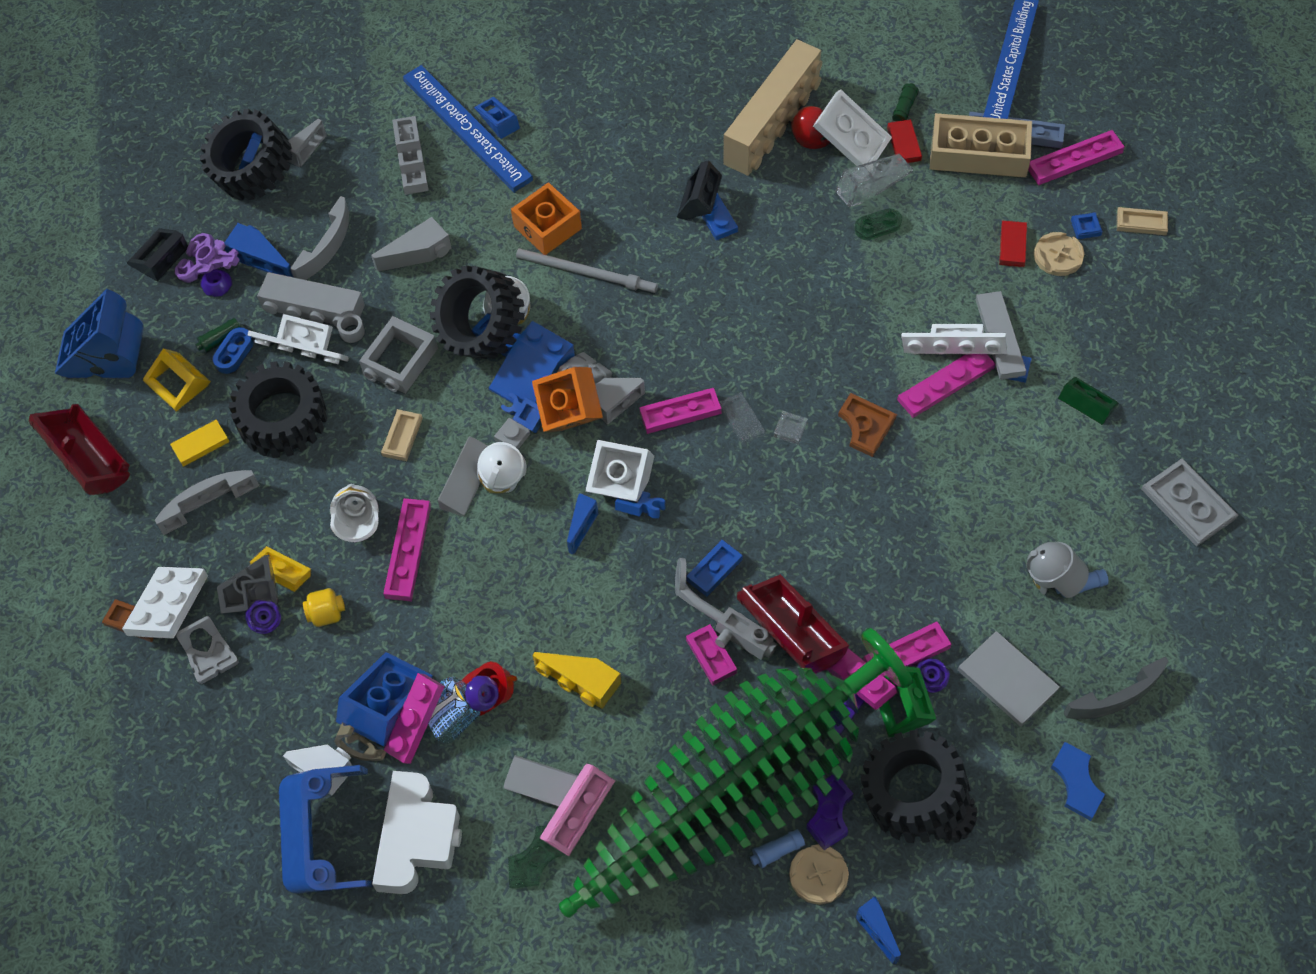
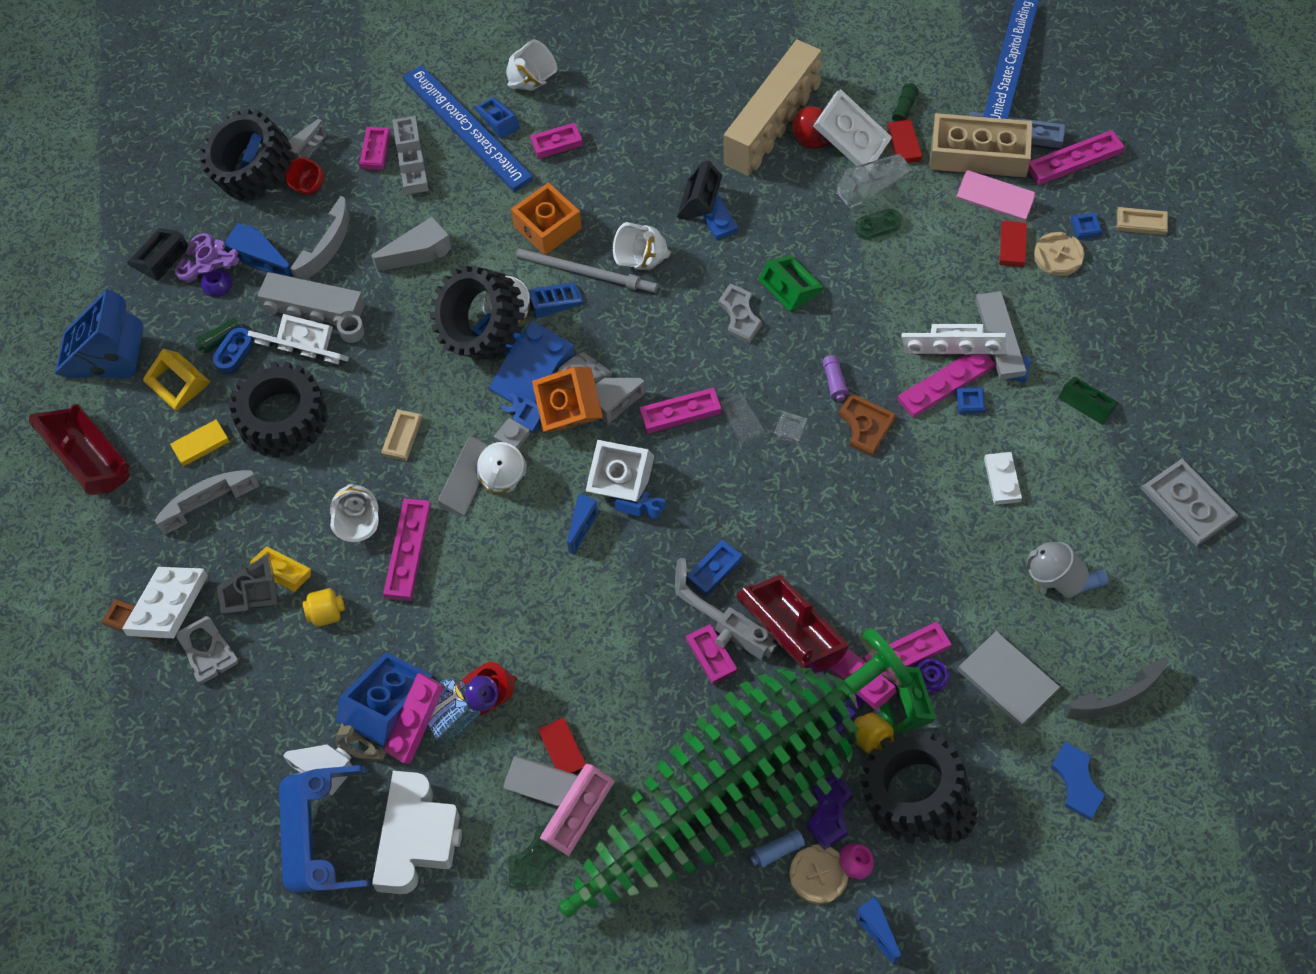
(265, 608): dark purple plate -> none
(304, 173): none -> red hair
(375, 148): none -> dark pink plate
(408, 334): light grey window -> none
(530, 66): none -> white helmet
(548, 308): none -> blue slope
(556, 140): none -> dark pink plate
(562, 747): none -> red tile
(584, 675): yellow slope -> none
(639, 246): none -> white helmet
(743, 322): none -> light grey tile
(785, 287): none -> green tile
(835, 378): none -> medium lavender piece
(856, 860): none -> dark pink plate
(872, 731): none -> yellow head
(970, 400): none -> blue tile
(996, 195): none -> bright pink slope
(1002, 478): none -> white plate

